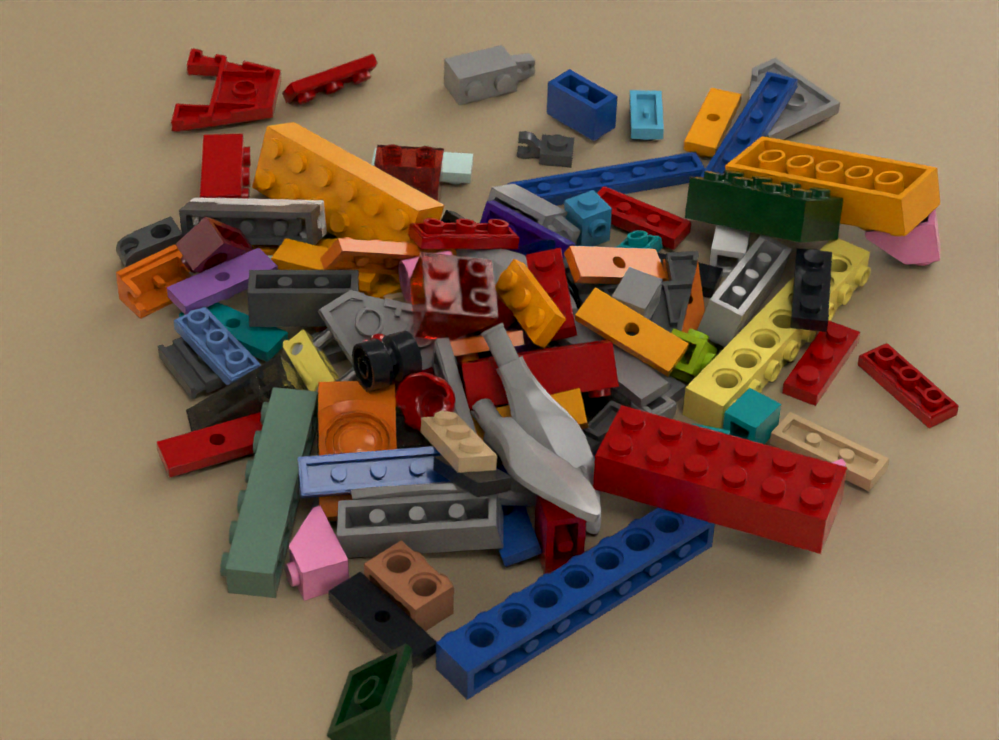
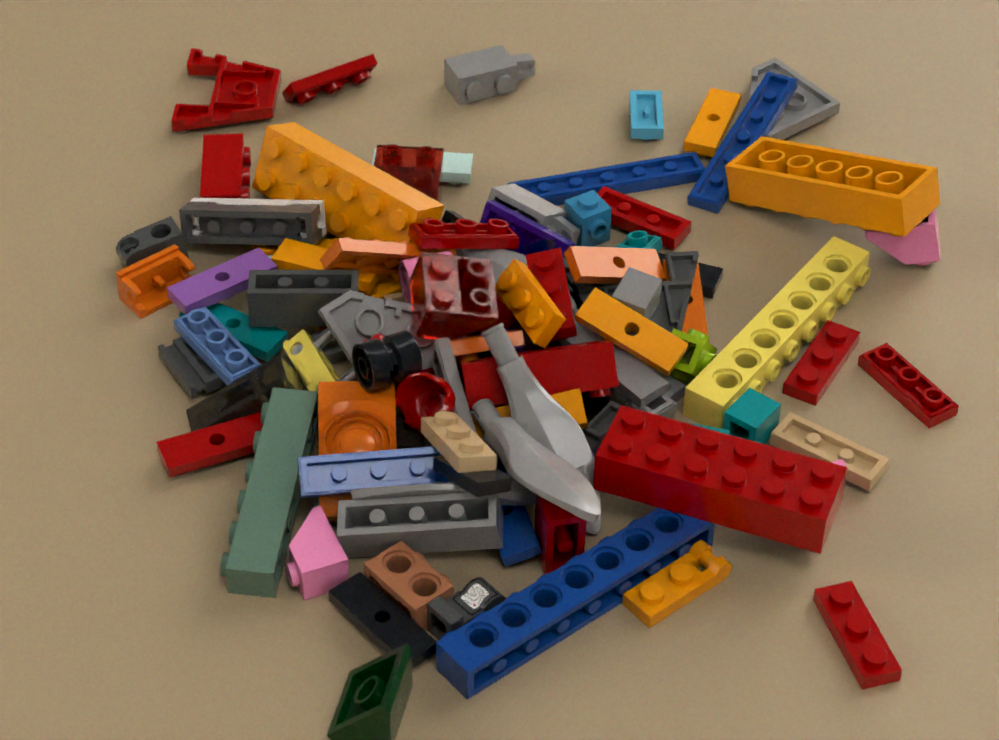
(211, 245): dark red brick -> none
(461, 607): none -> dark grey leg
(551, 149): dark grey plate -> none
(581, 104): blue brick -> none
(676, 584): none -> light orange plate
(728, 248): white brick -> none
(744, 290): light grey brick -> none
(764, 206): dark green brick -> none
(811, 290): black plate -> none
(857, 635): none -> red plate

